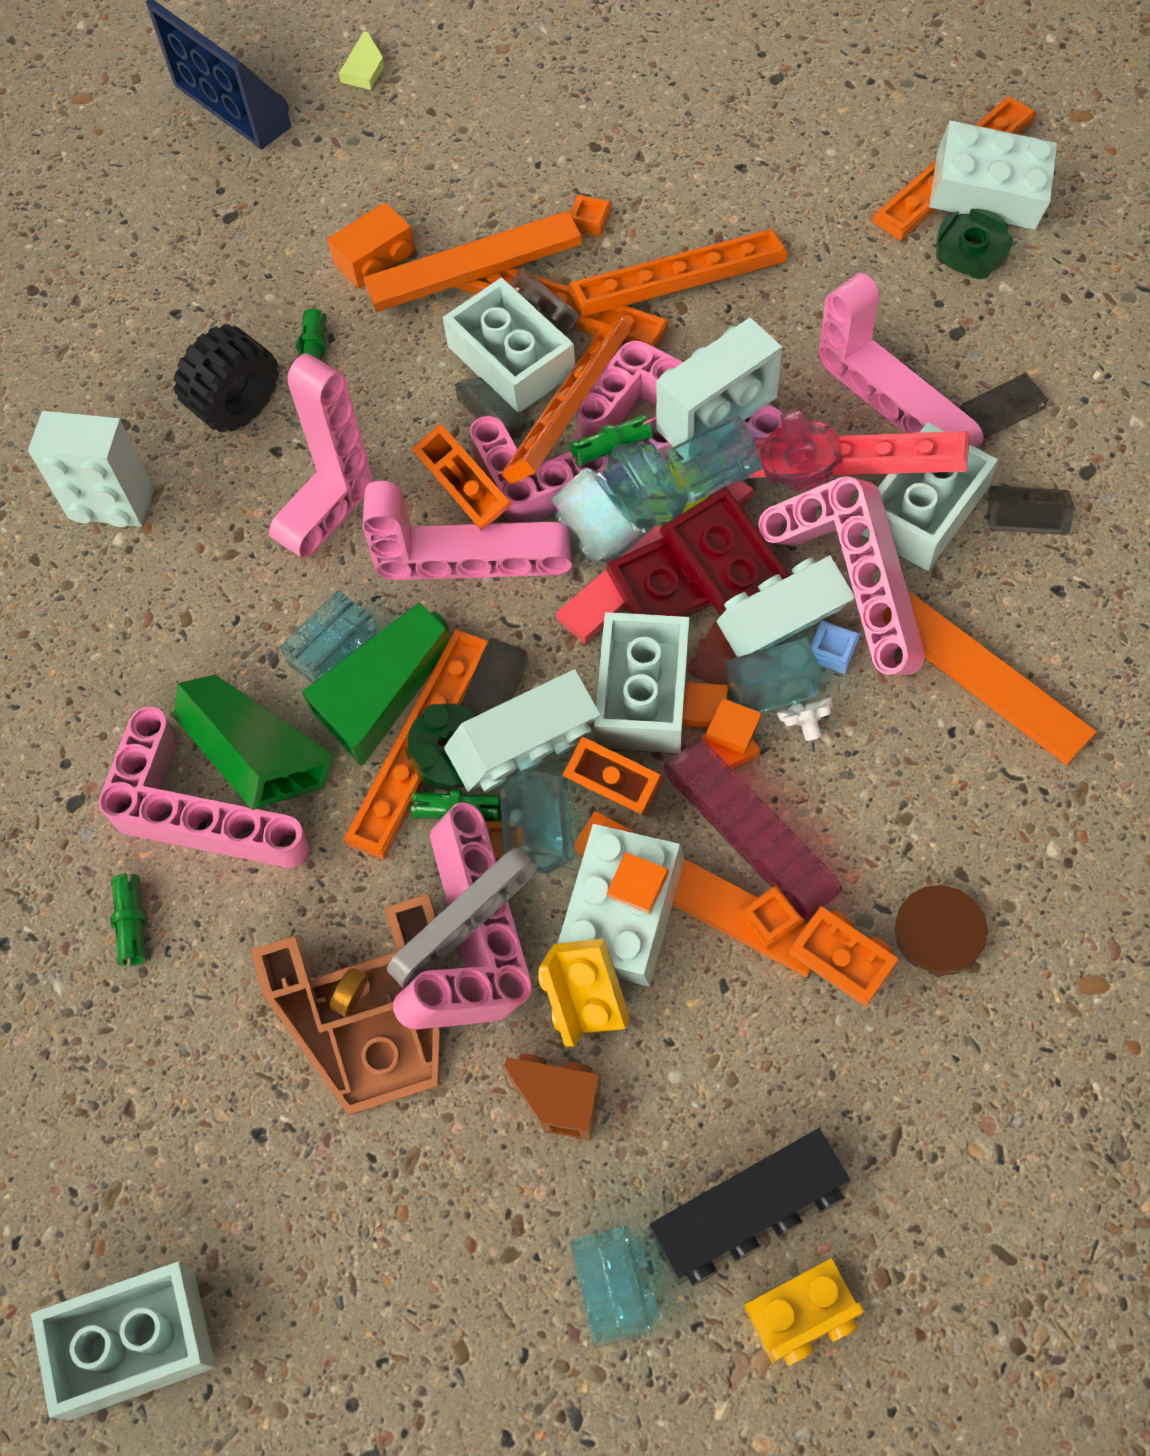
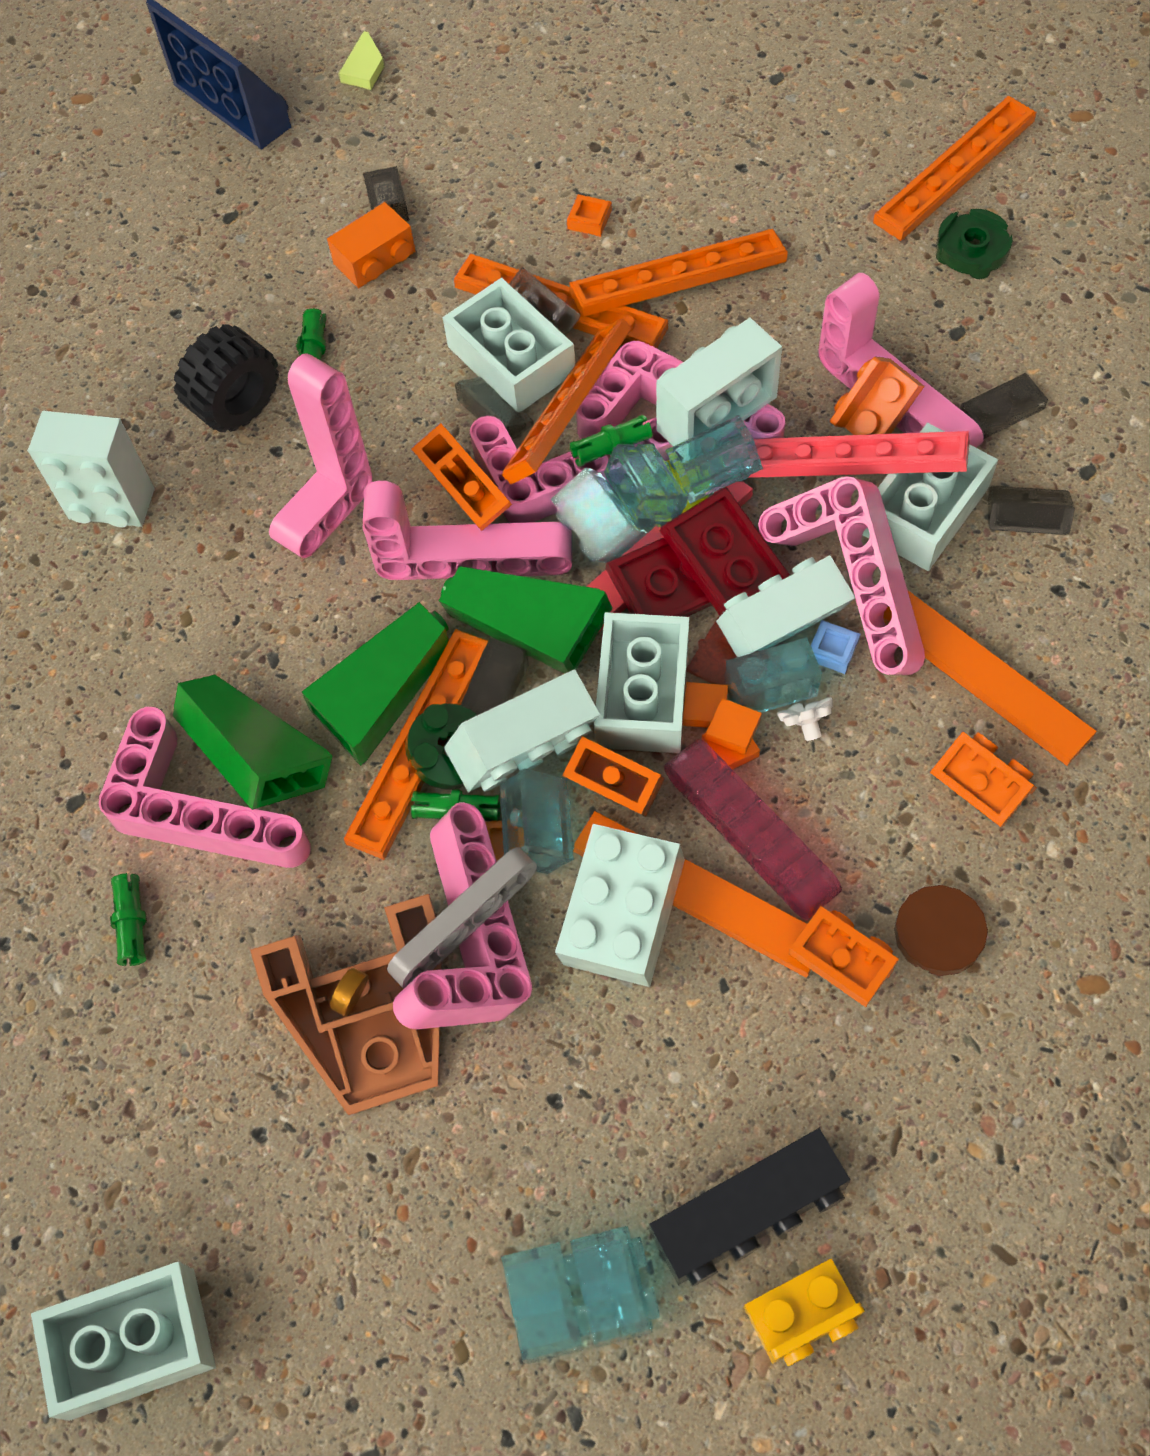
(328, 637): clear light blue brick -> none
(385, 186): none -> clear smoke slope
(472, 261): orange tile -> none
(541, 616): none -> green slope
(544, 1304): none -> clear light blue brick
(558, 1097): dark orange slope -> none
(582, 989): yellow bracket -> none
(637, 883): orange tile -> none
(771, 917): orange tile -> none
(800, 452): clear pink tile -> none
(877, 398): none -> orange bracket
(983, 778): none -> orange bracket
(993, 173): light aqua brick -> none

